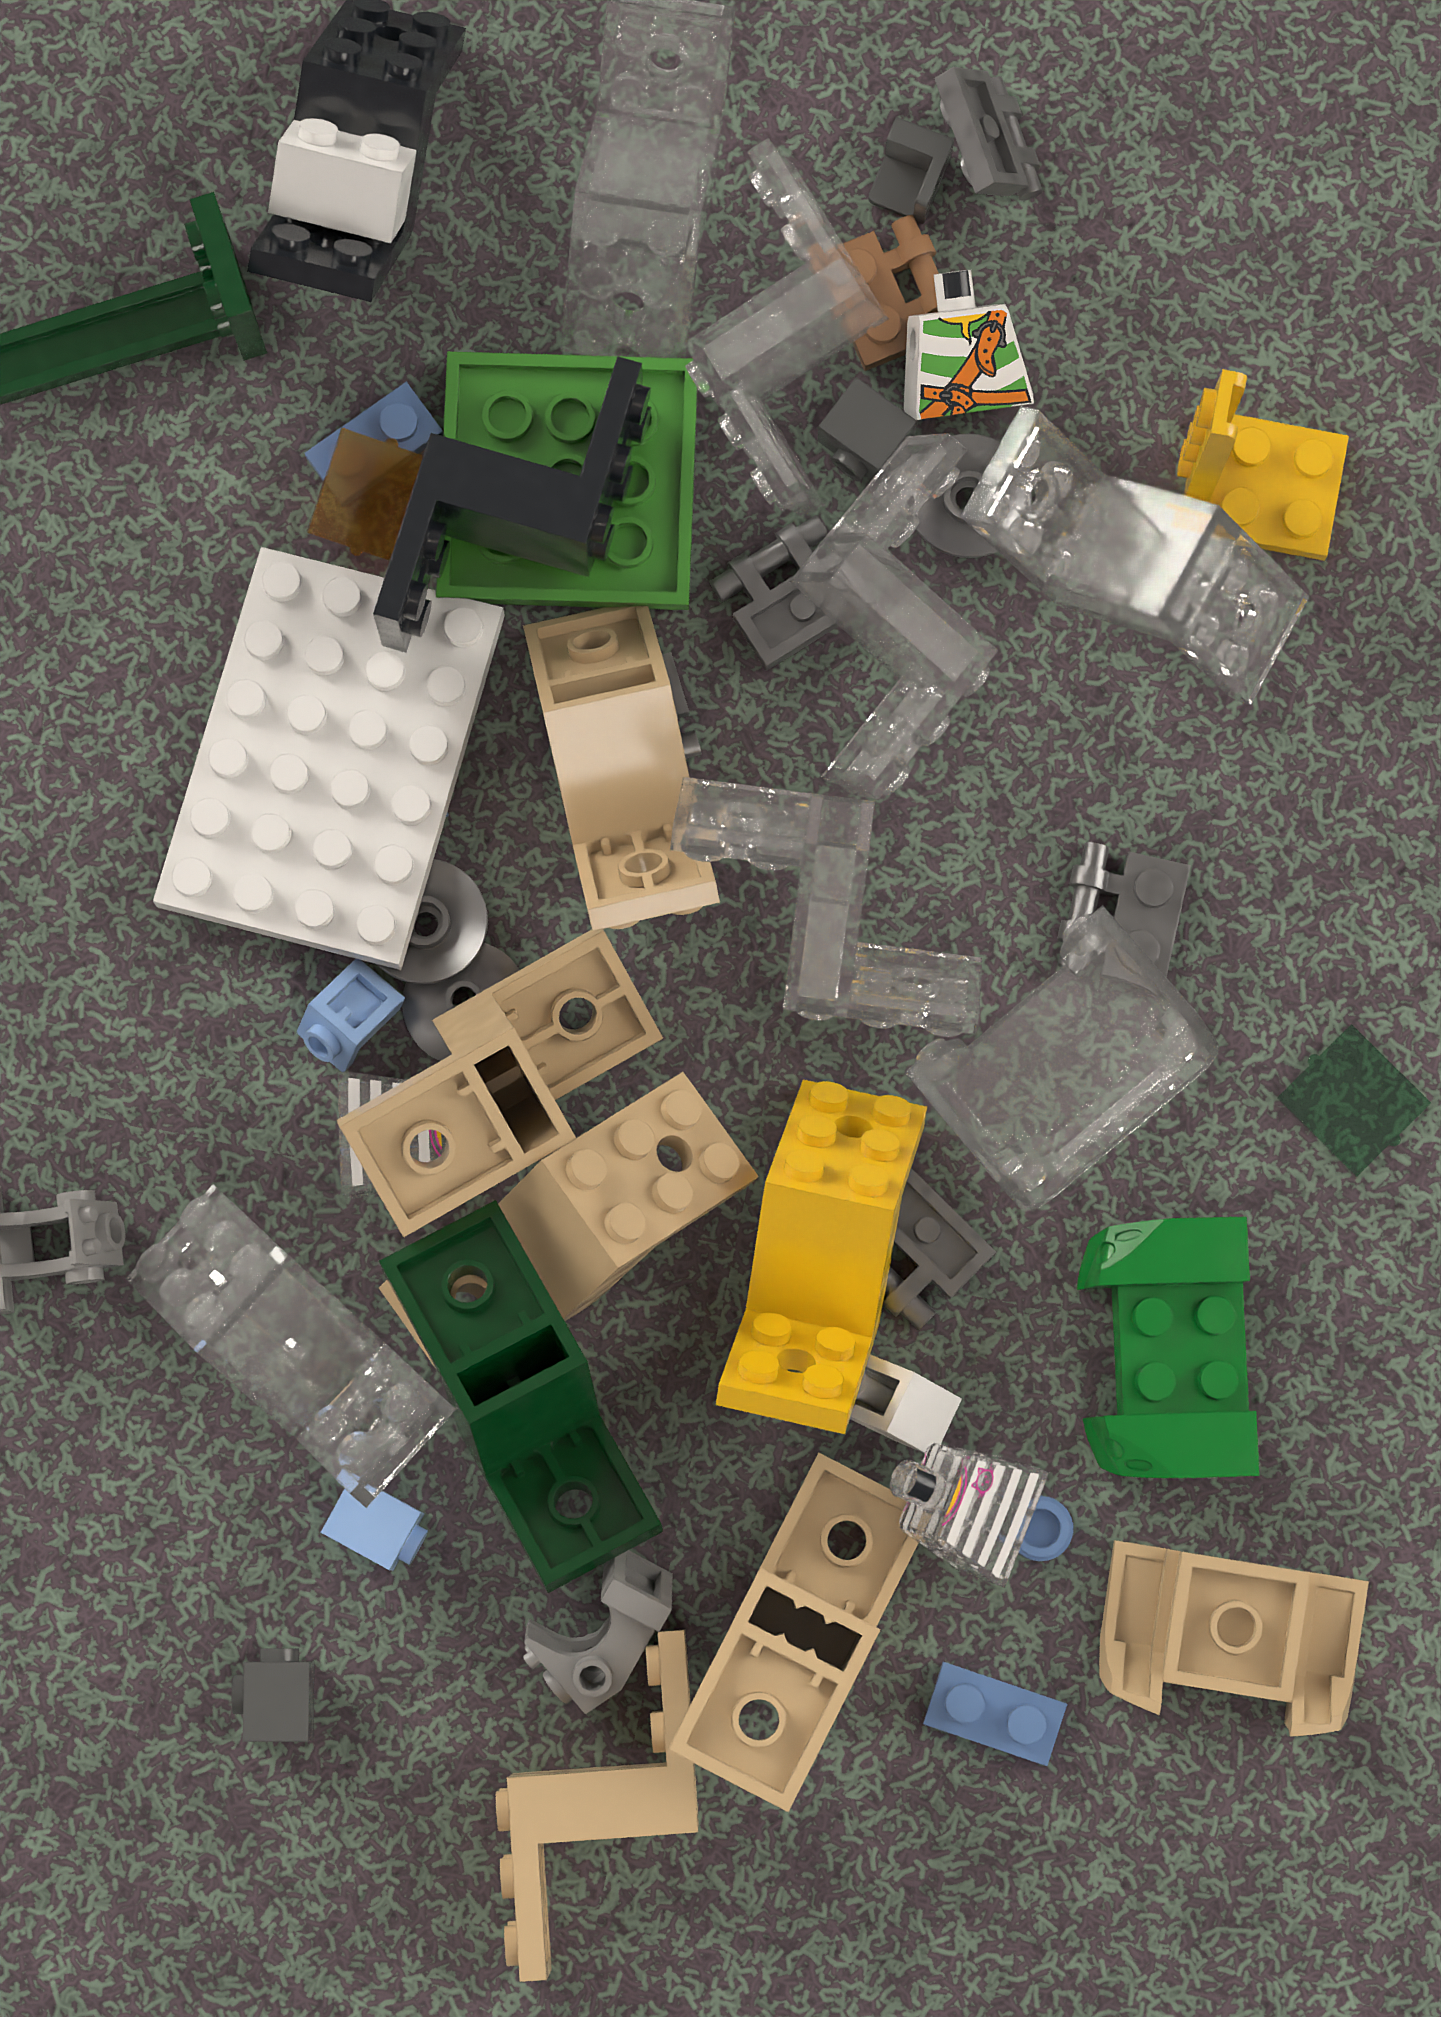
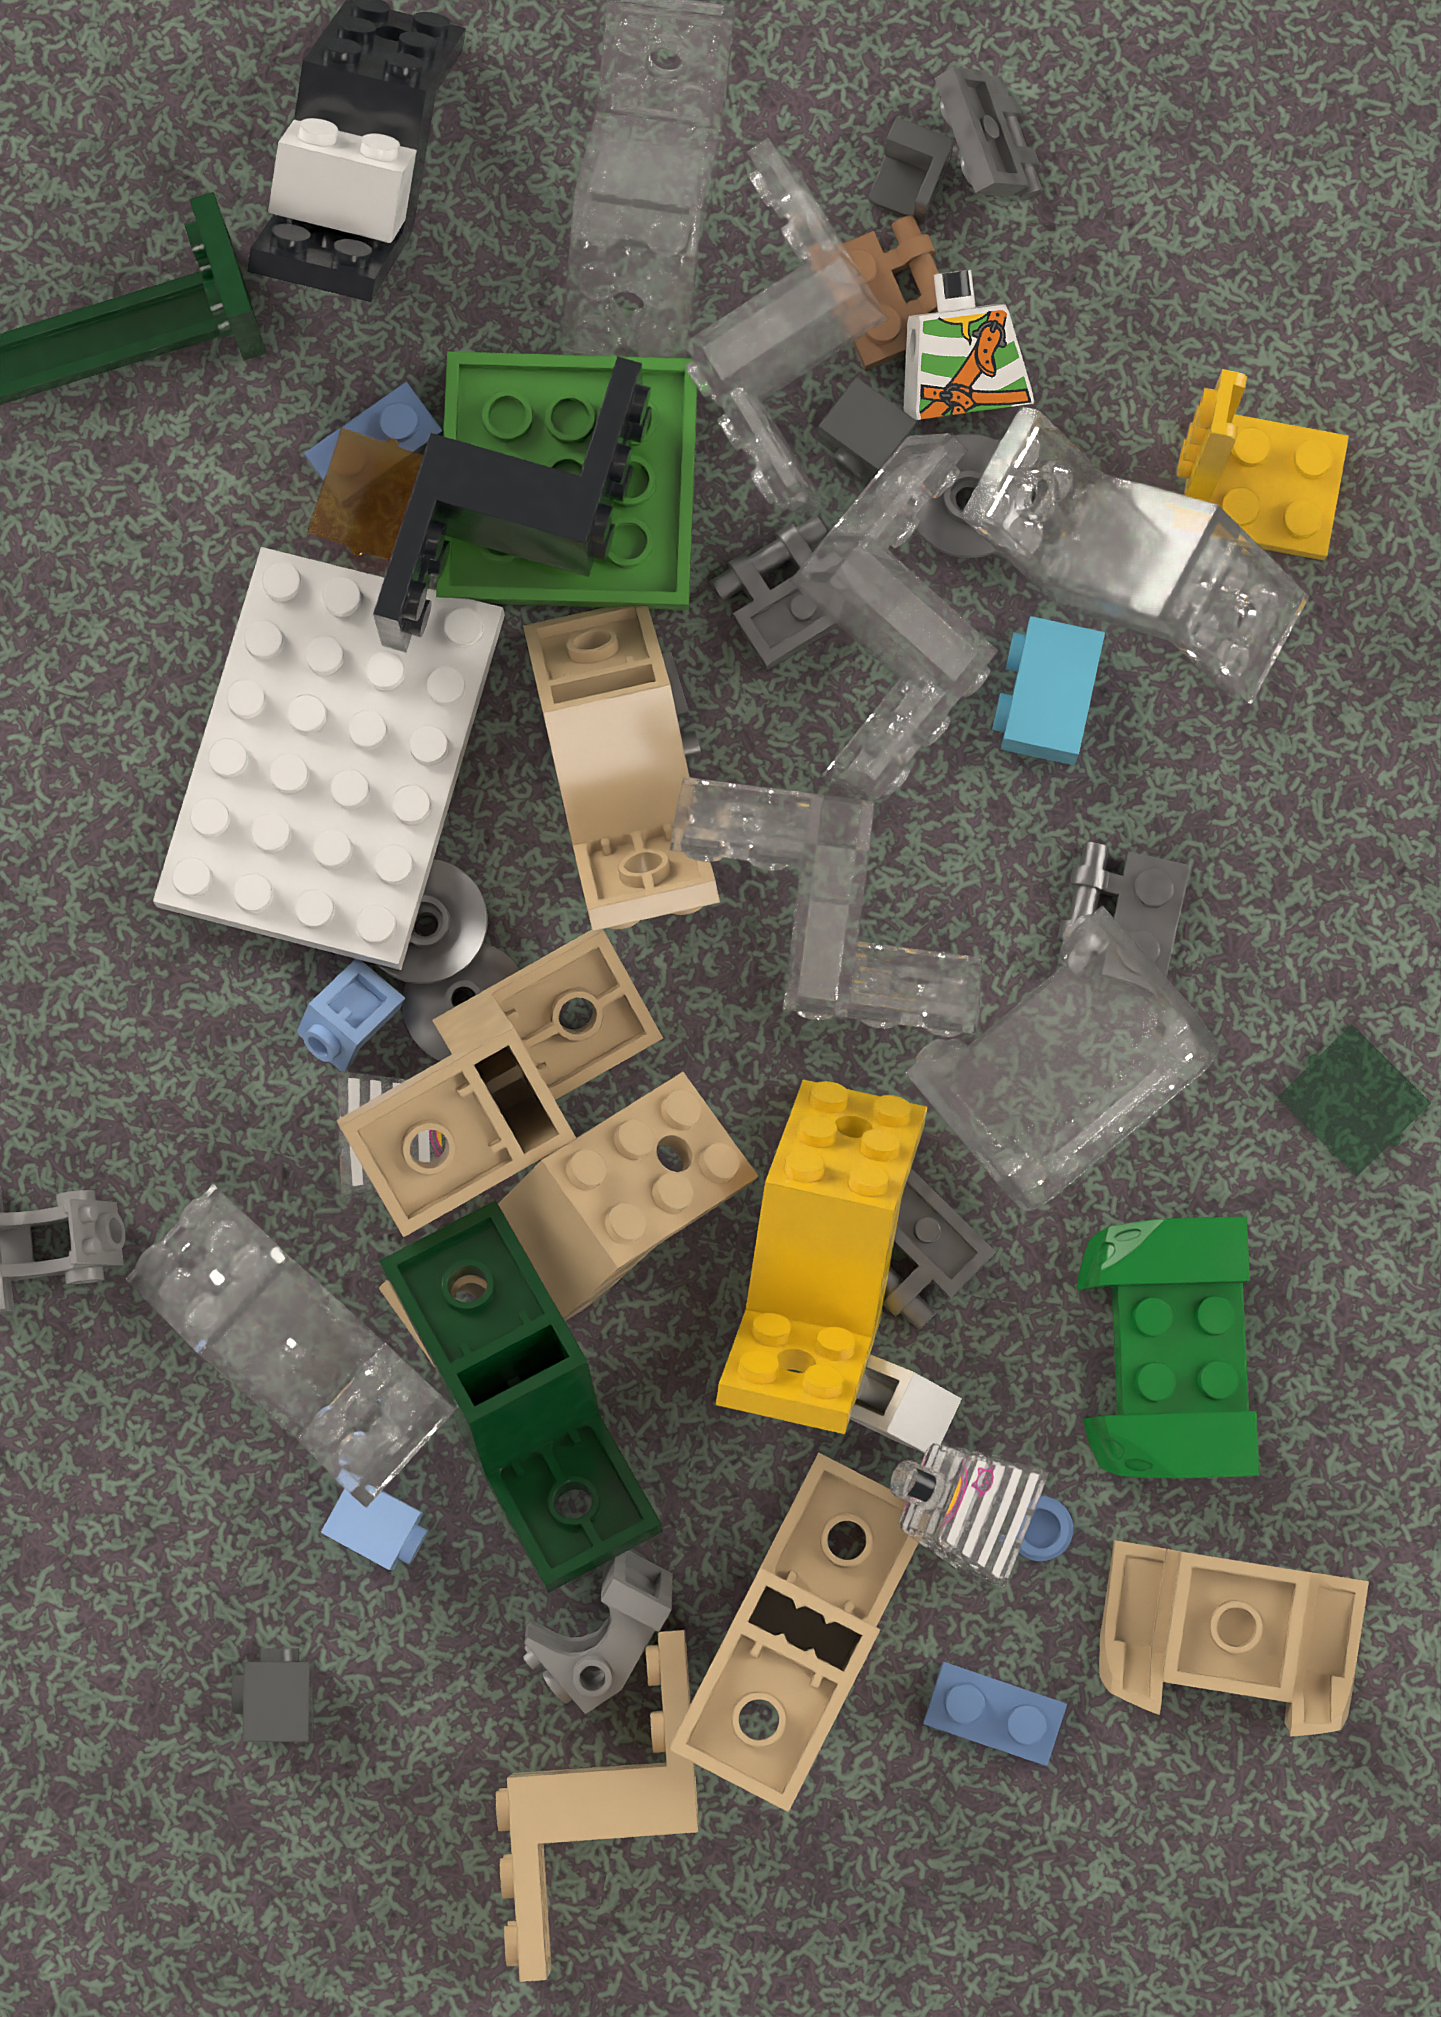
(1051, 690): none -> medium azure brick

